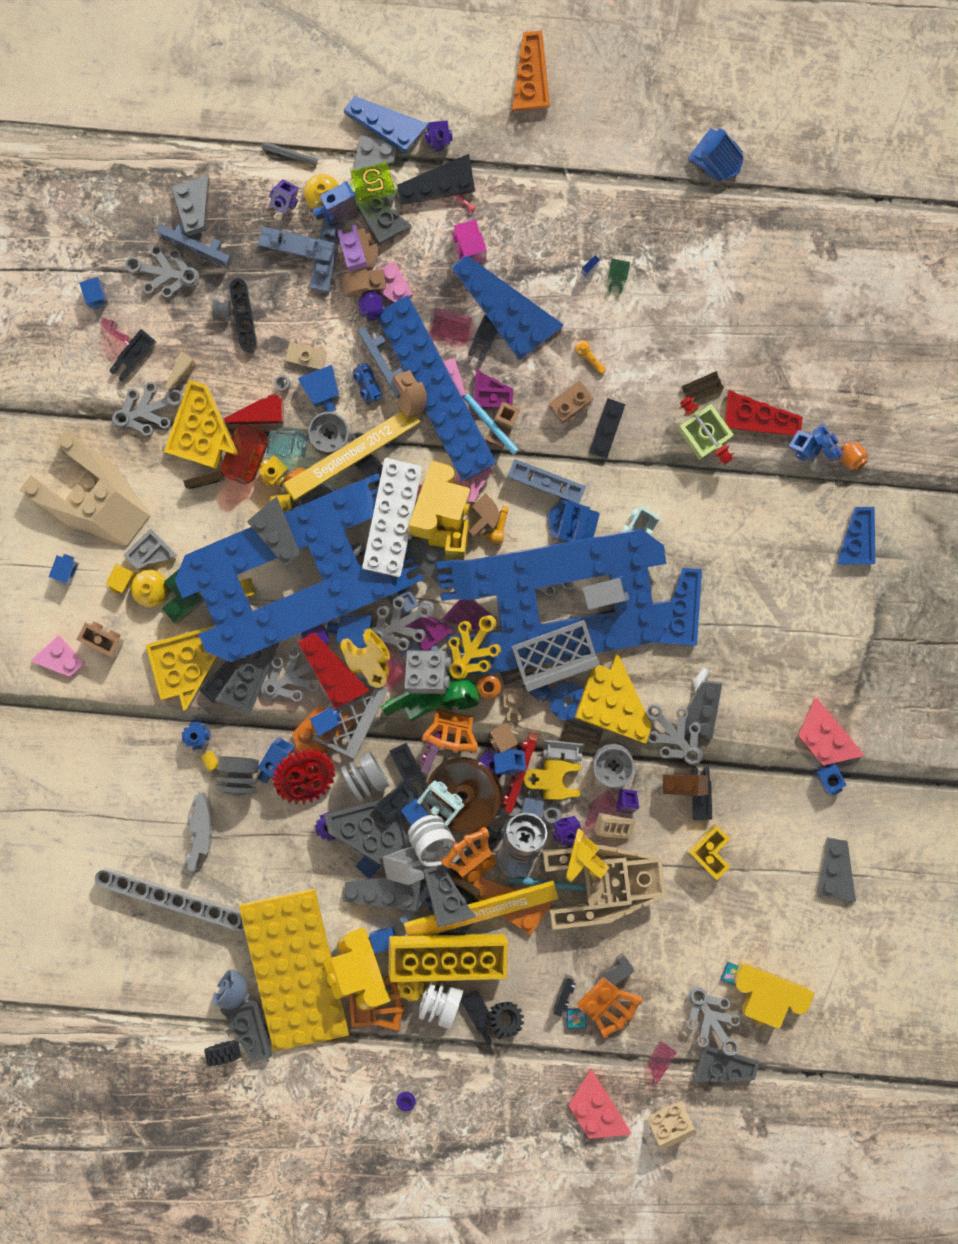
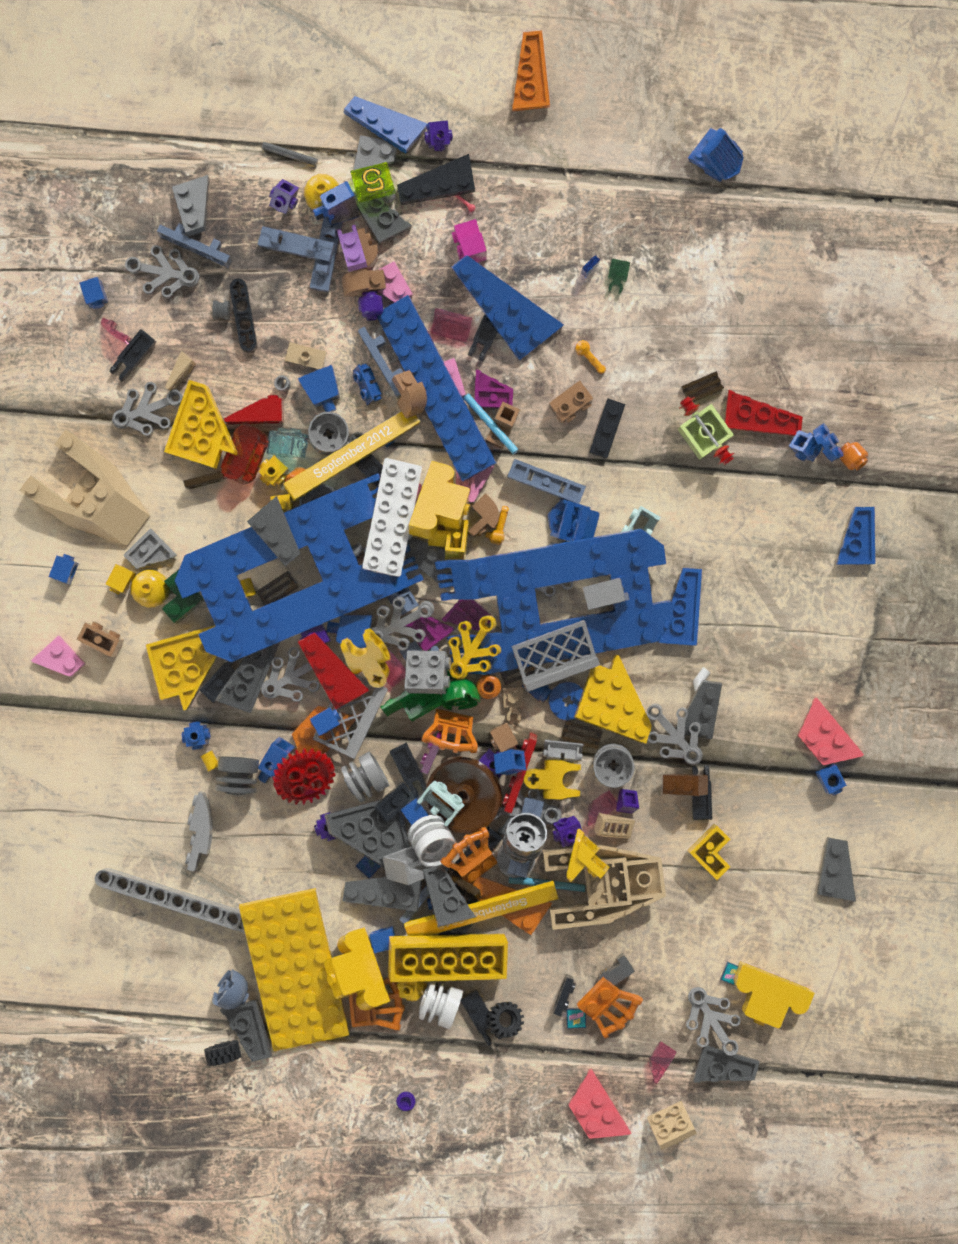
(281, 595): none -> dark brown tile

